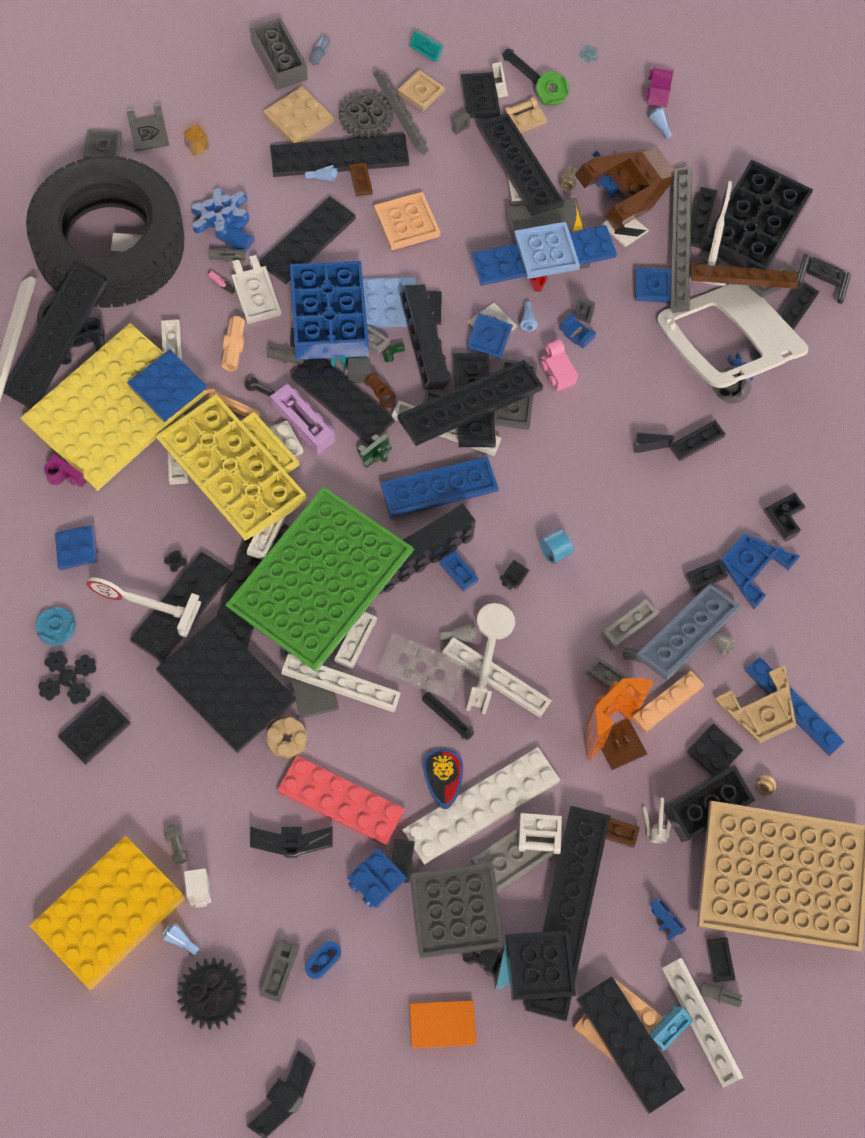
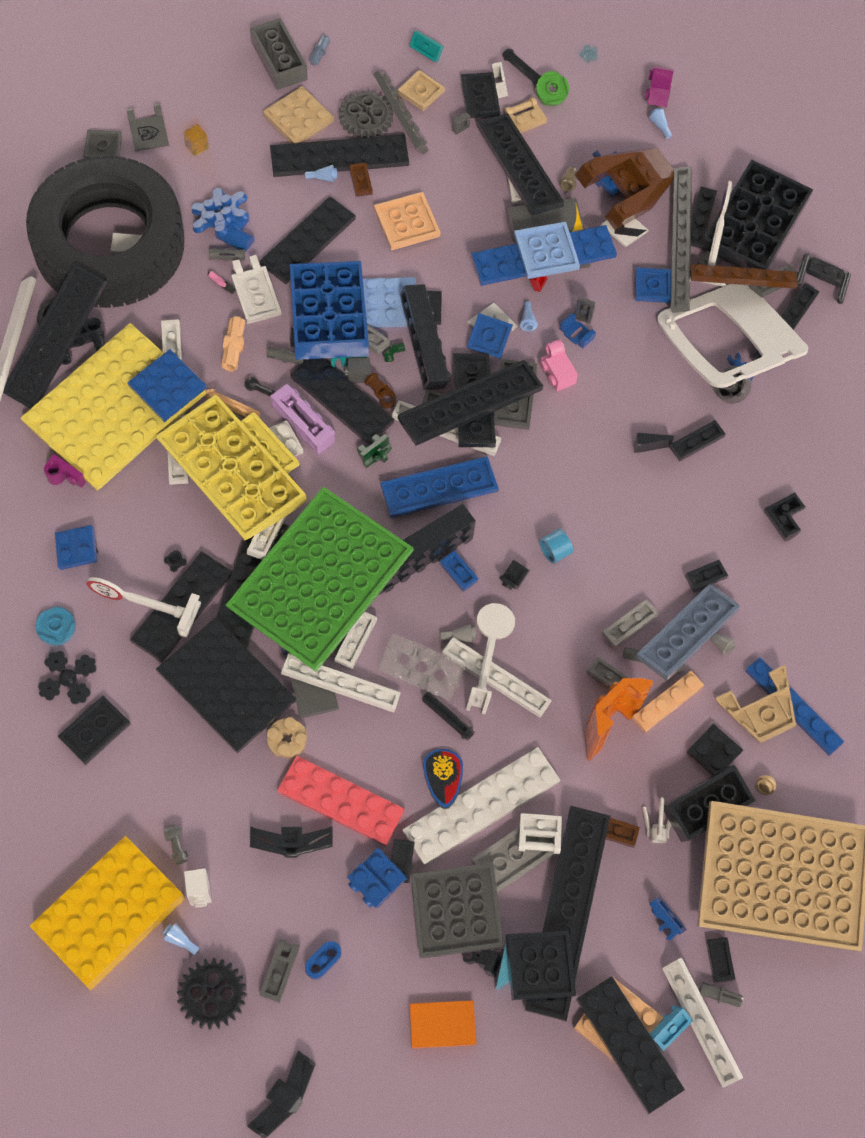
(622, 745): reddish brown piece -> none
(748, 559): blue wing -> none

